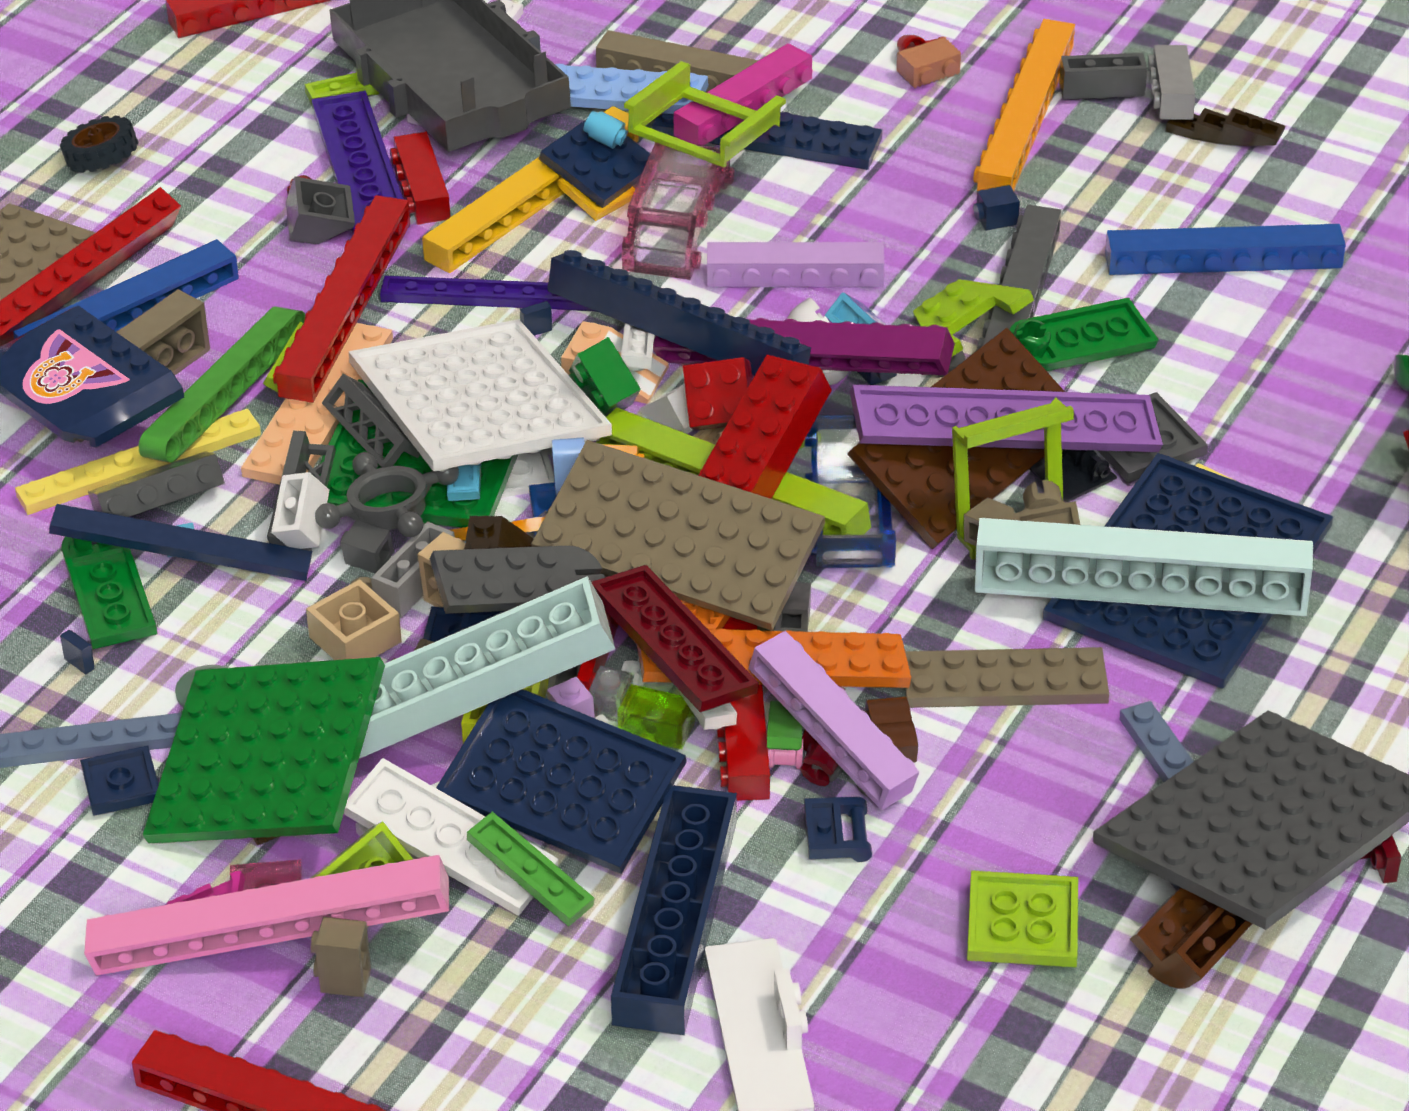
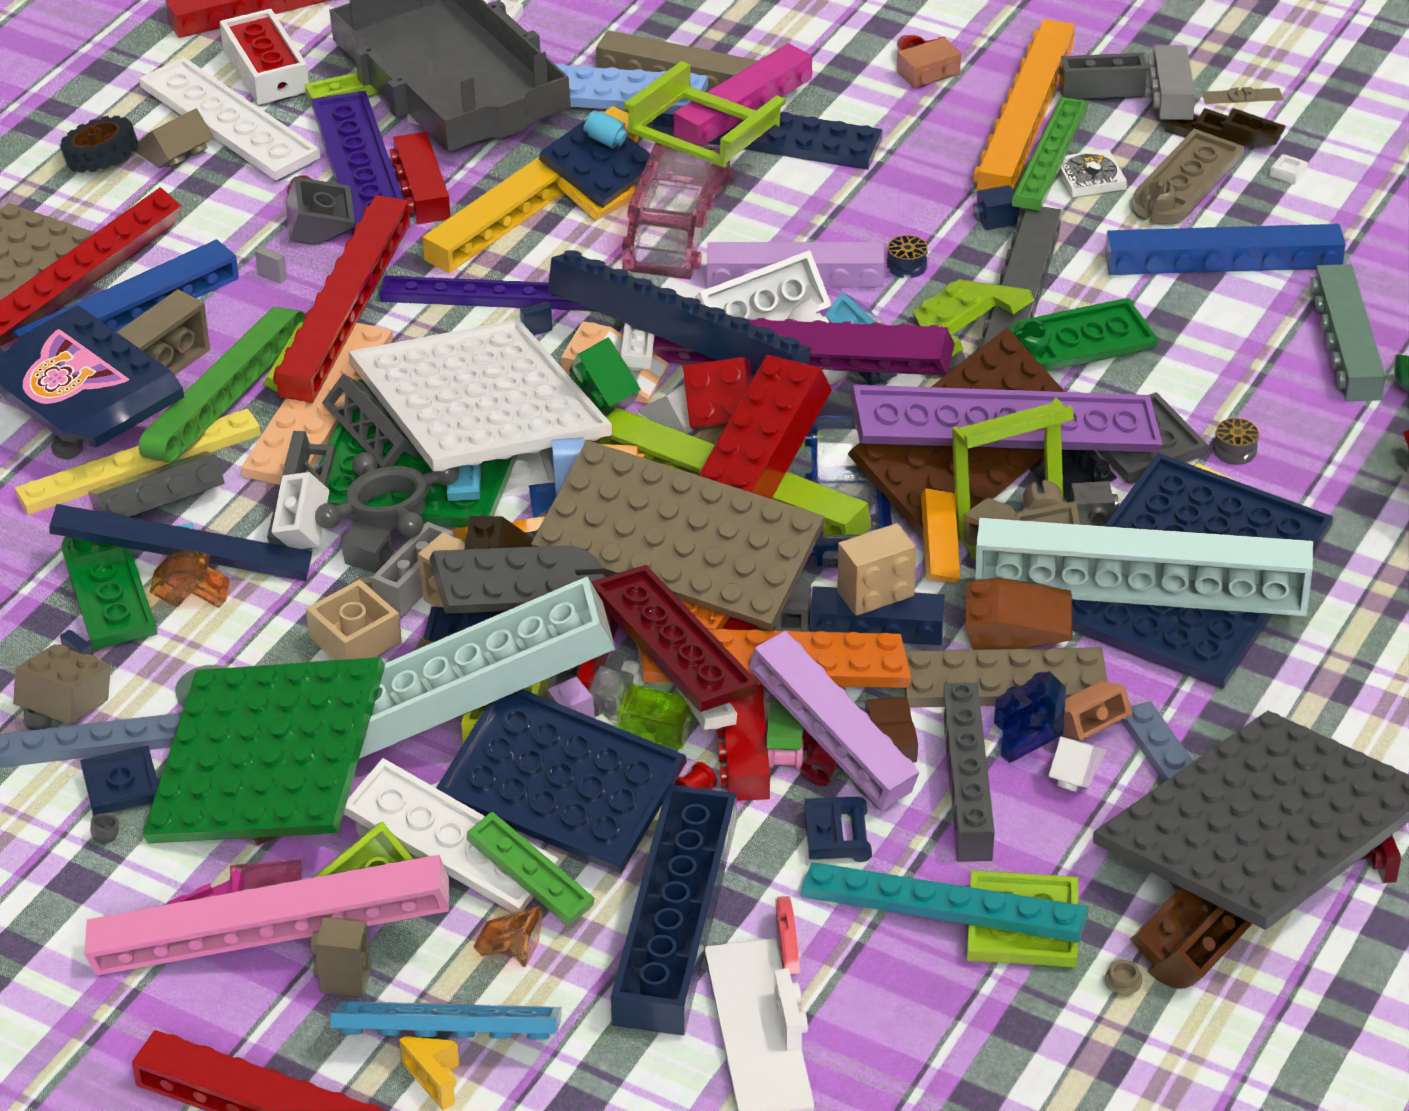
(35, 720): none -> dark grey hinge
(62, 683): none -> dark tan brick
(65, 449): none -> dark grey plate
(104, 828): none -> dark grey hinge
(175, 139): none -> dark tan slope
(186, 574): none -> clear orange brick
(231, 118): none -> white plate
(264, 56): none -> white brick
(270, 264): none -> light grey tile
(431, 1066): none -> yellow slope
(458, 1018): none -> dark azure plate
(515, 932): none -> clear orange slope
(700, 777): none -> red bush
(770, 290): none -> white slope
(787, 934): none -> coral tile
(876, 569): none -> tan brick
(907, 256): none -> dark blue wheel
(915, 618): none -> dark blue brick
(940, 536): none -> light orange tile
(945, 902): none -> teal plate
(968, 772): none -> dark grey brick
(1016, 614): none -> dark orange slope
(1030, 715): none -> clear blue plate
(1050, 154): none -> bright green tile
(1075, 763): none -> white slope
(1092, 173): none -> tile
(1094, 502): none -> flat silver brick
(1095, 709): none -> nougat brick
(1123, 977): none -> dark tan plate
(1185, 177): none -> dark tan plate
(1236, 441): none -> dark grey wheel
(1247, 94): none -> dark tan piece
(1288, 169): none -> white tile
(1348, 333): none -> sand green brick

